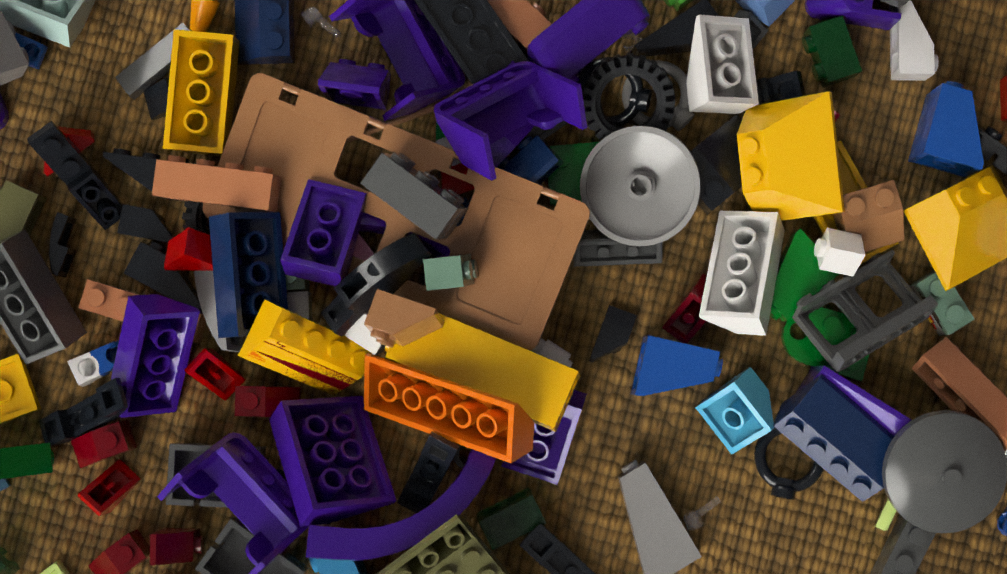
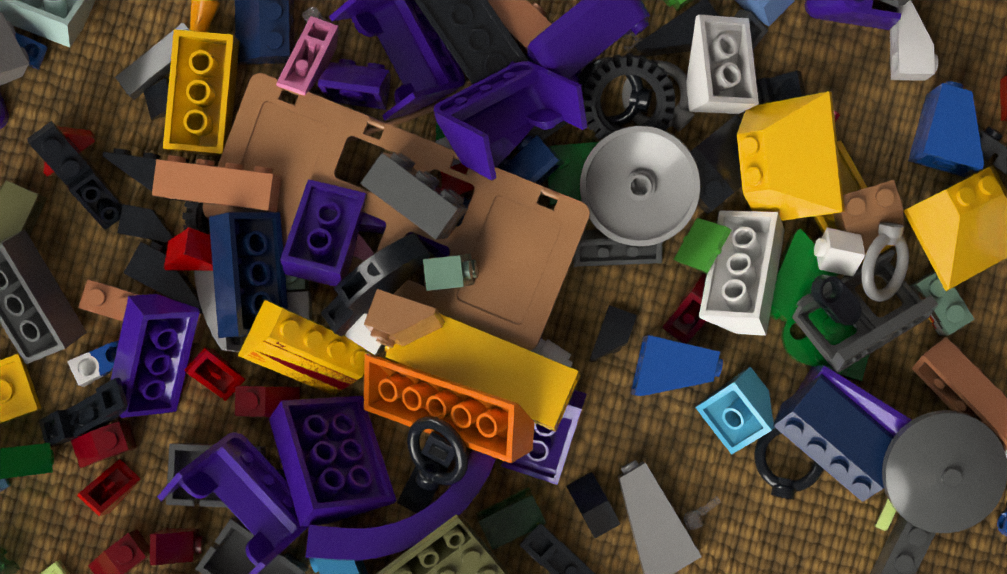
(60, 255): black slope -> none
(309, 56): none -> bright pink slope
(429, 472): none -> black piece
(593, 504): none -> black slope
(702, 245): none -> bright green piece
(831, 52): dark green brick -> none
(841, 304): none -> black piece
(888, 235): none -> light grey piece

